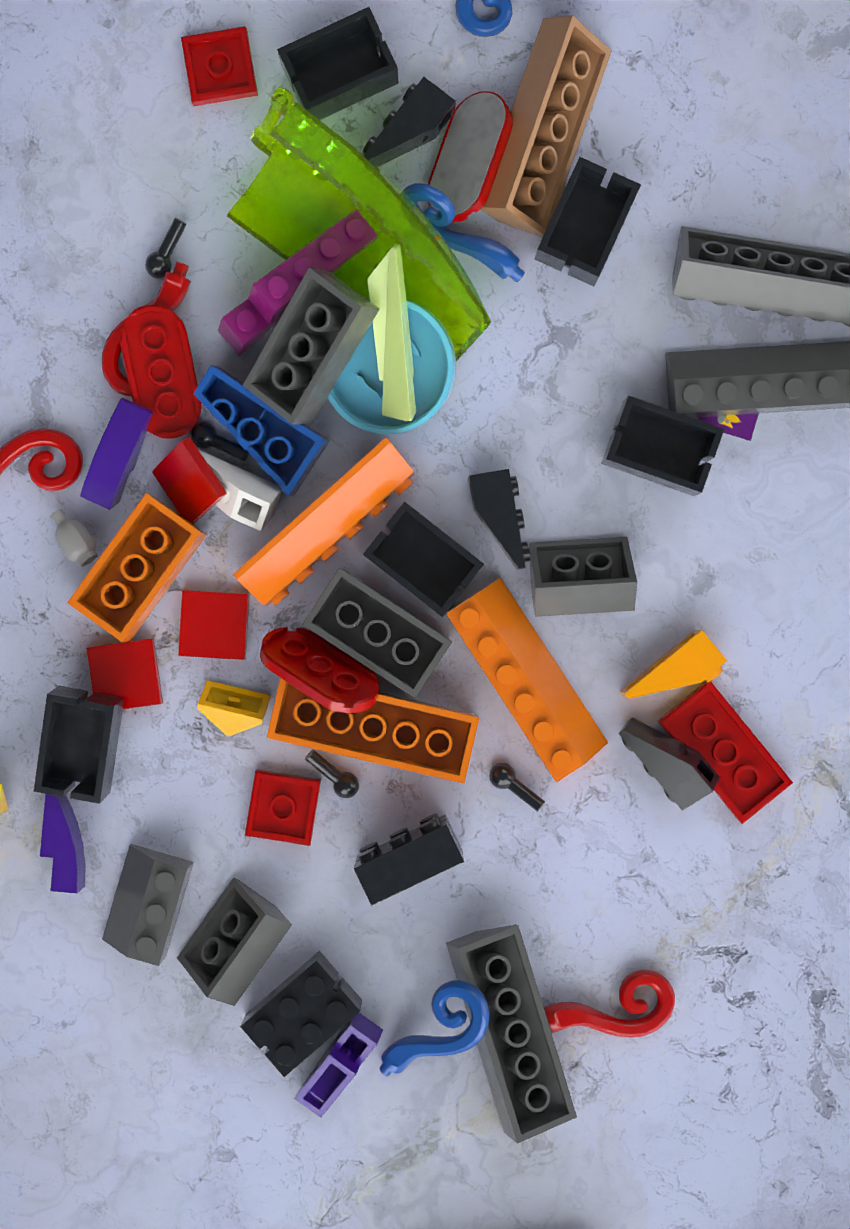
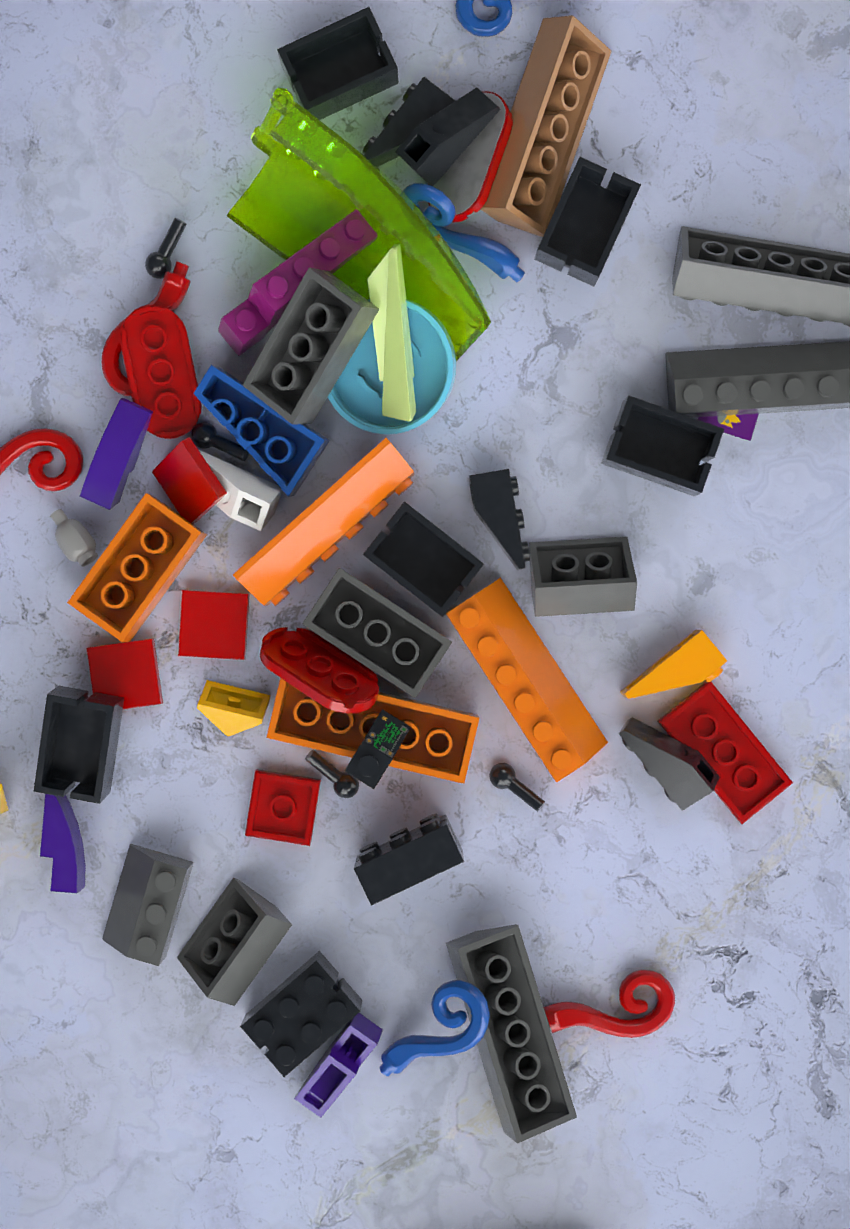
(219, 66): red tile -> none
(377, 749): none -> black slope
(446, 135): none -> black slope

